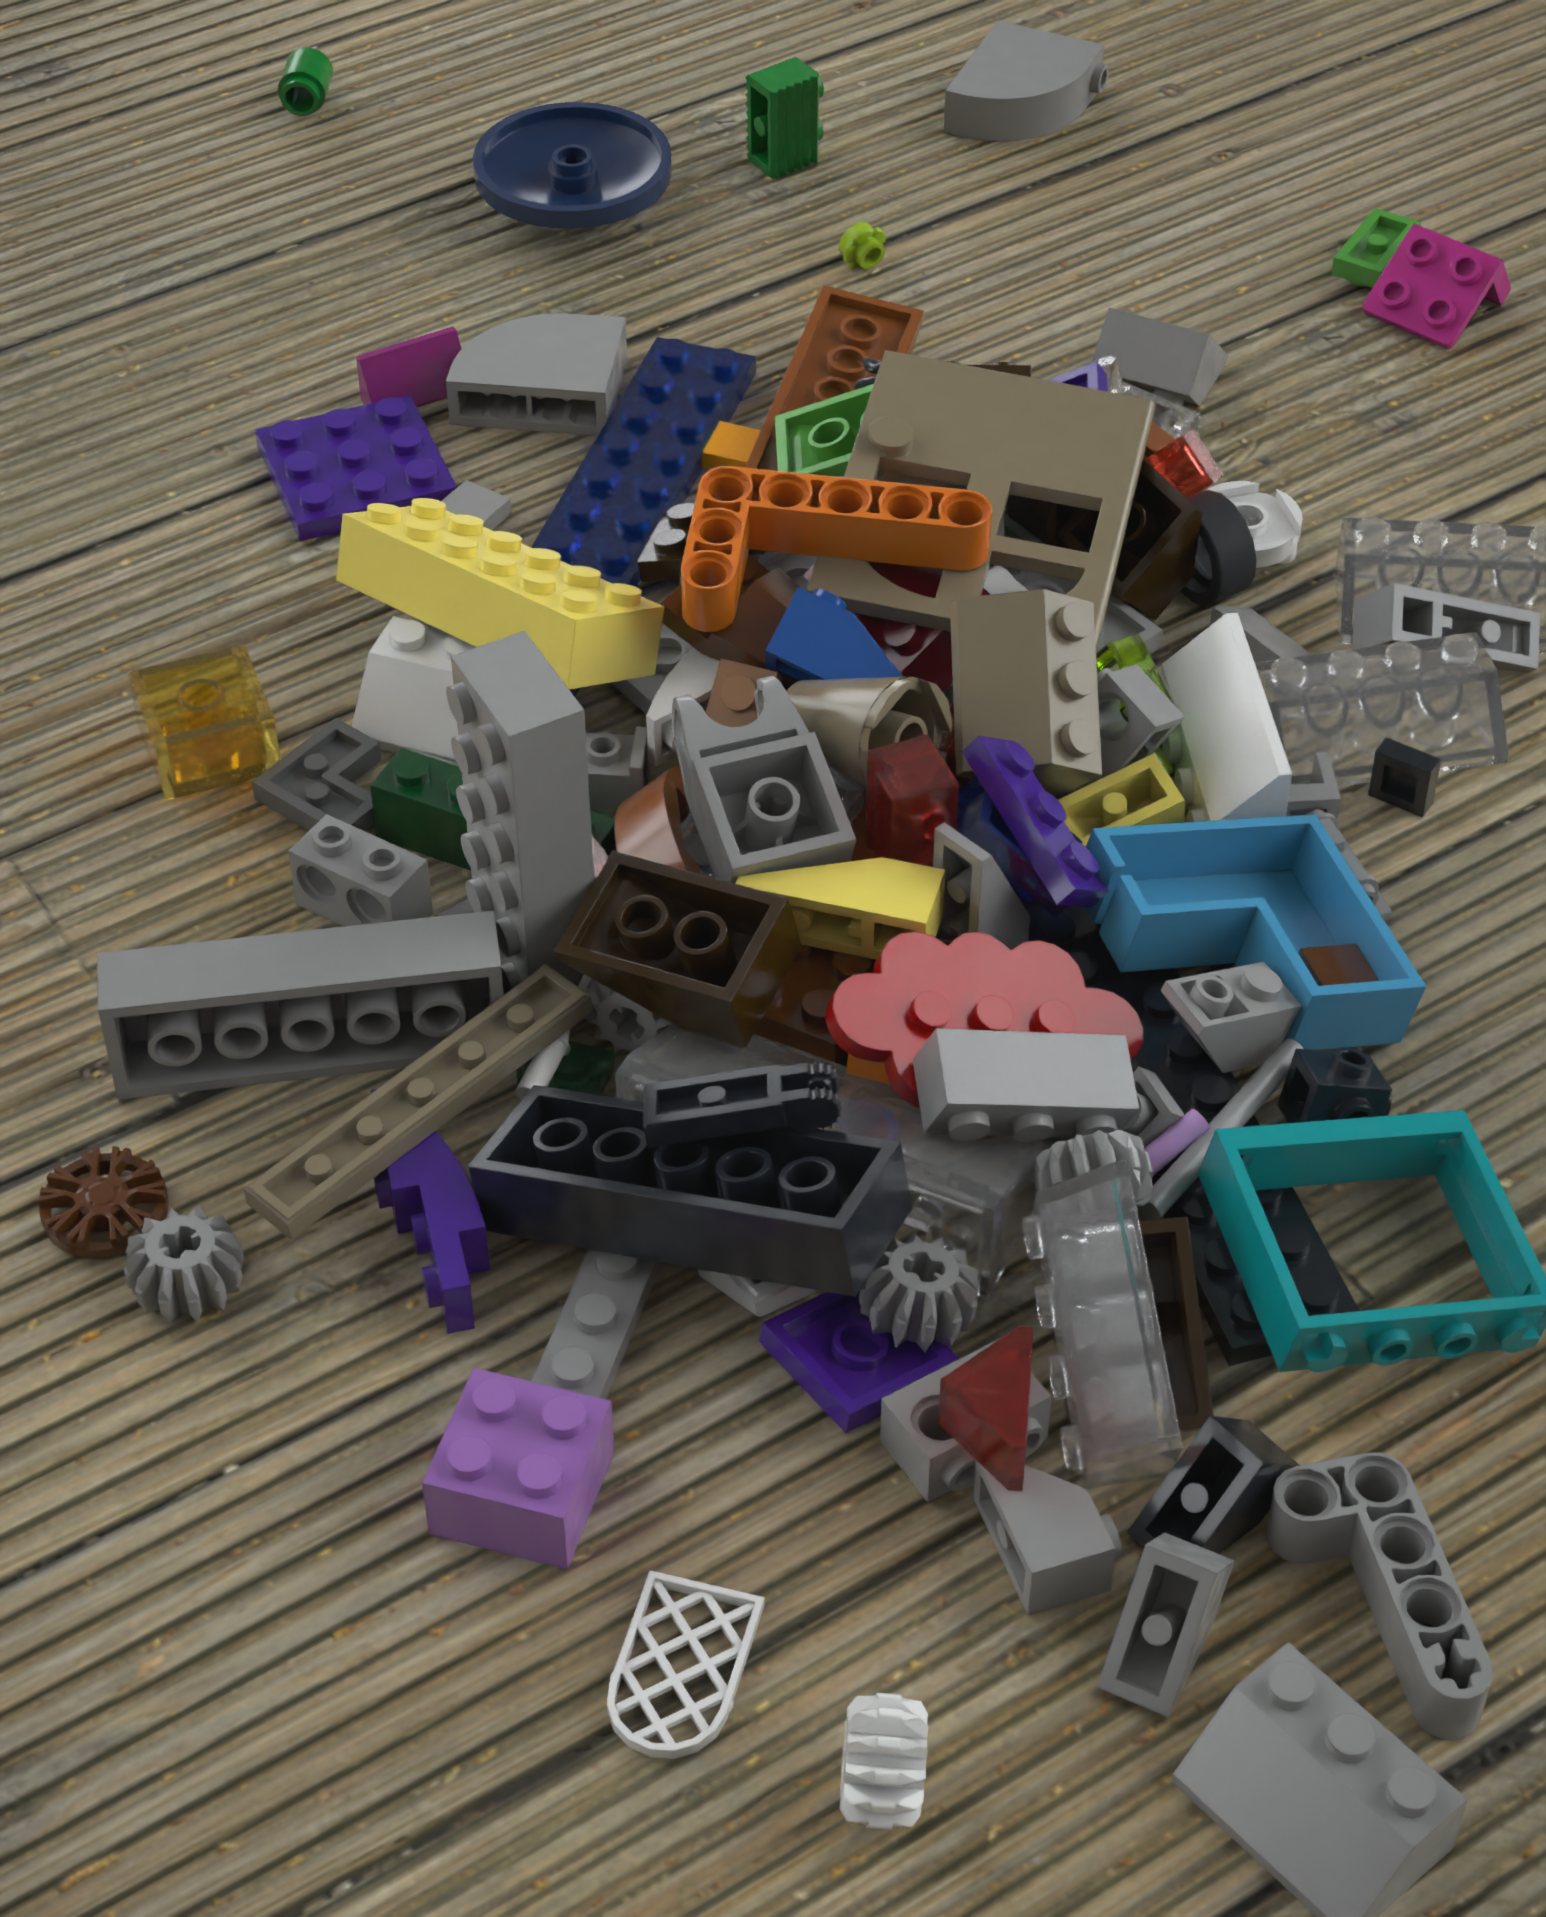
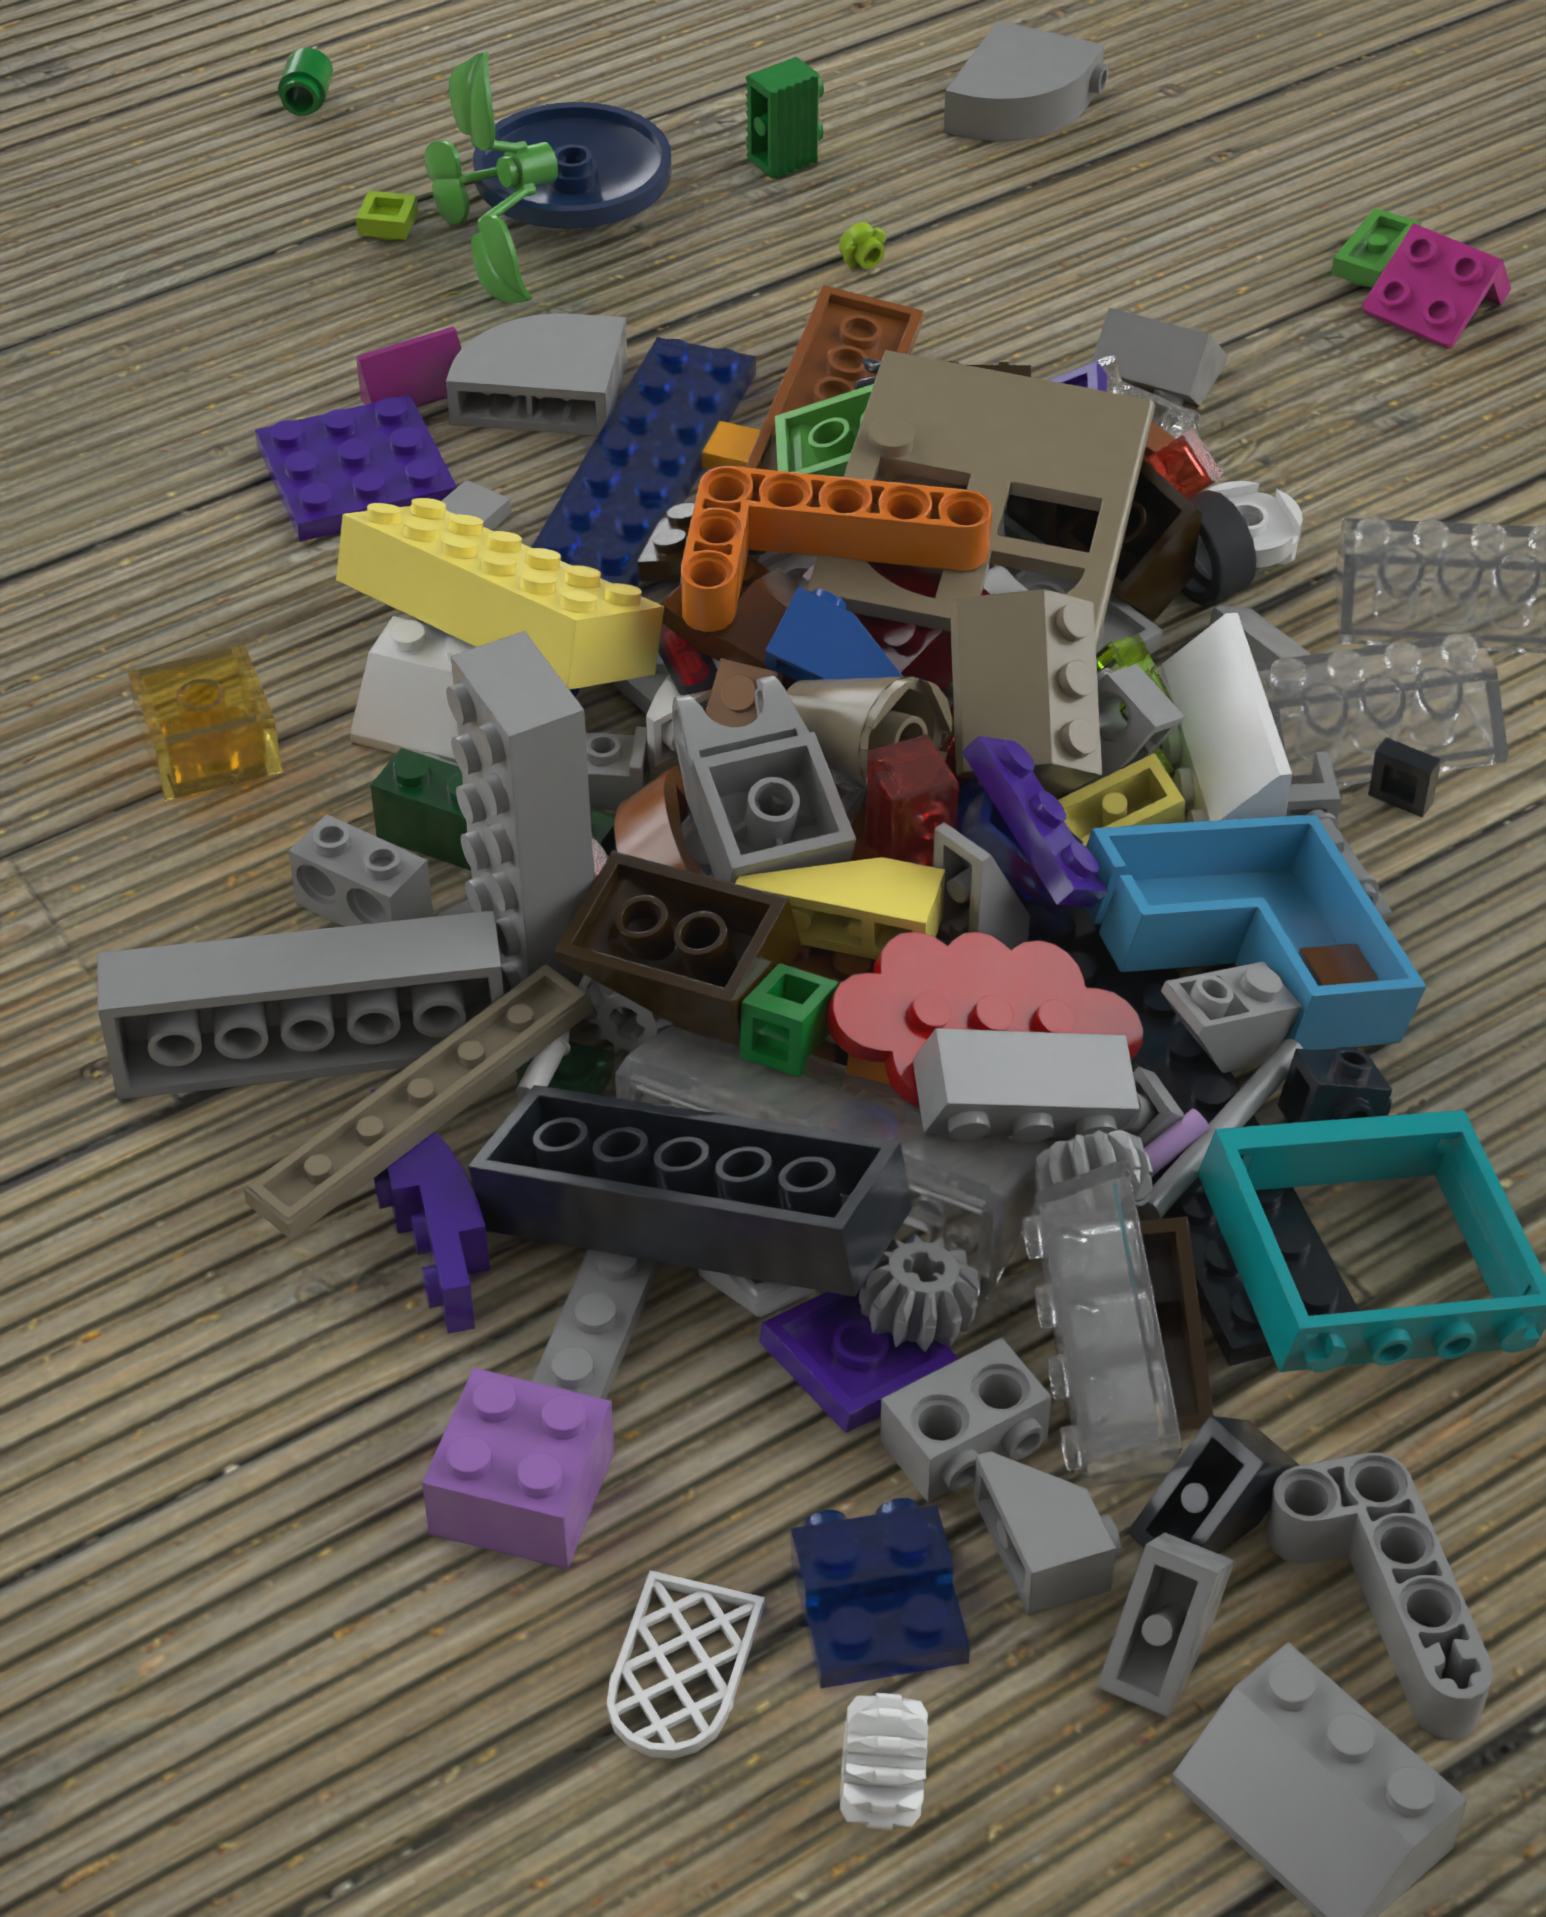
(101, 1201): reddish brown wheel -> none
(184, 1264): light grey gear -> none
(320, 778): dark grey plate -> none
(387, 215): none -> lime plate
(519, 168): none -> bright green plant
(686, 666): none -> sticker
(740, 1103): black hinge -> none
(785, 1019): none -> green brick
(878, 1593): none -> clear blue plate
(988, 1406): clear red slope -> none
(1415, 613): light grey slope -> none

